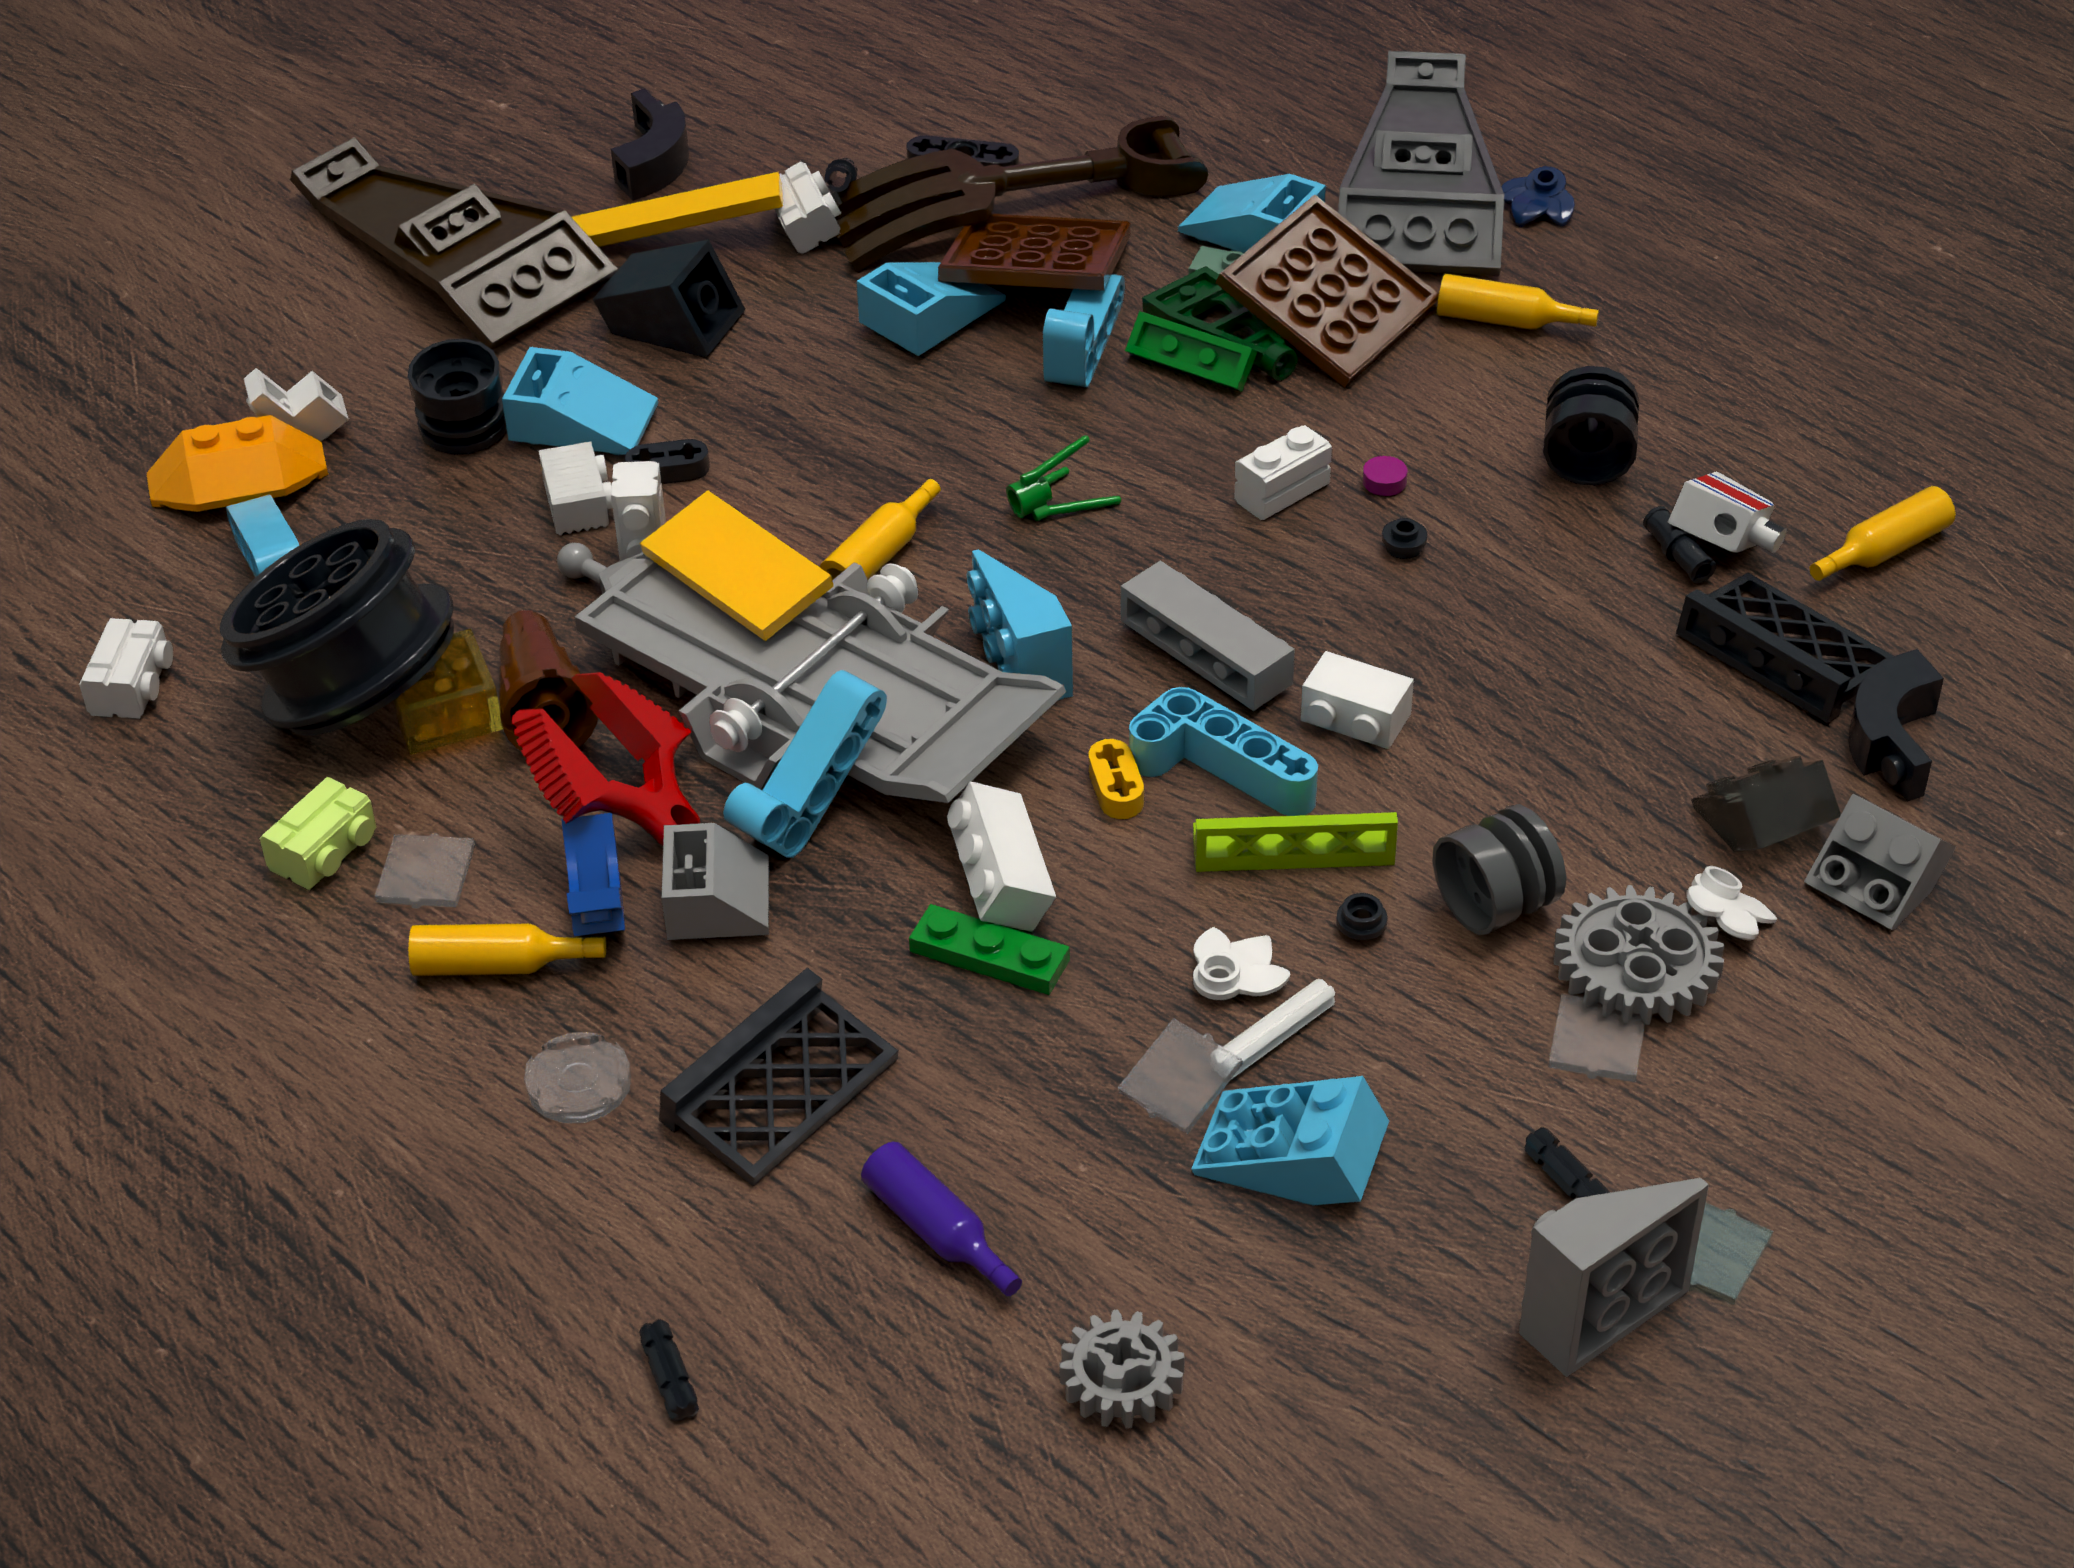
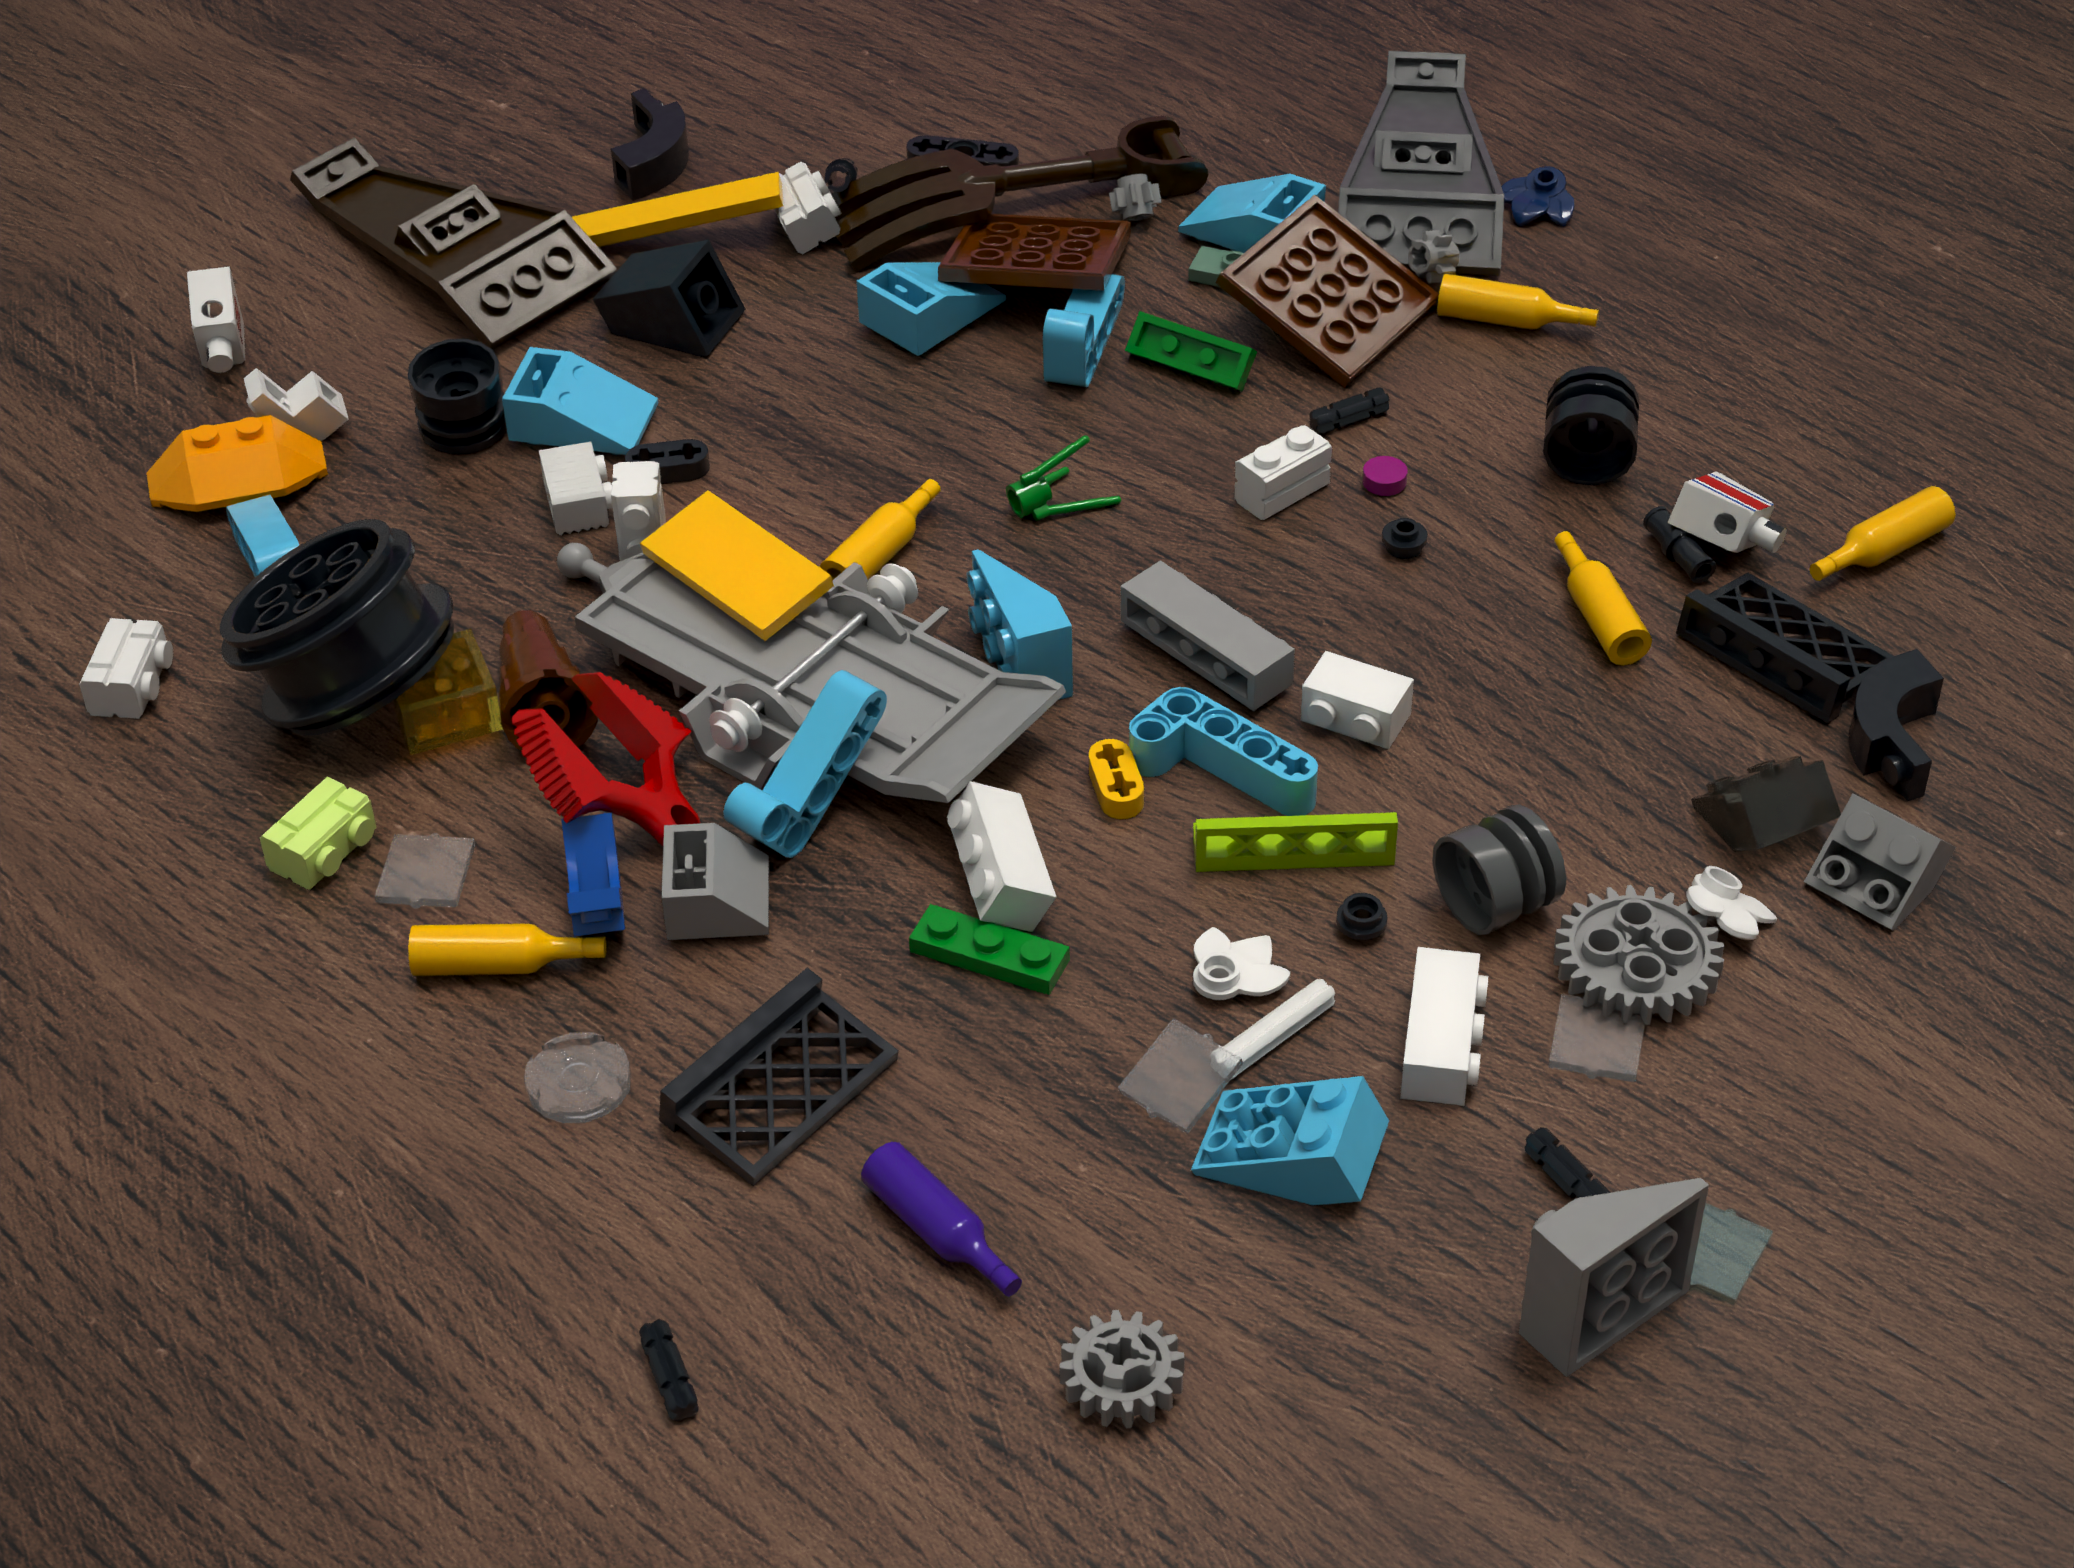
(222, 337): none -> white torso
(1135, 197): none -> light grey gear
(1198, 293): dark green plate -> none
(1349, 410): none -> black axle
(1433, 256): none -> light grey gear
(1443, 1026): none -> white brick
(1604, 605): none -> yellow piece

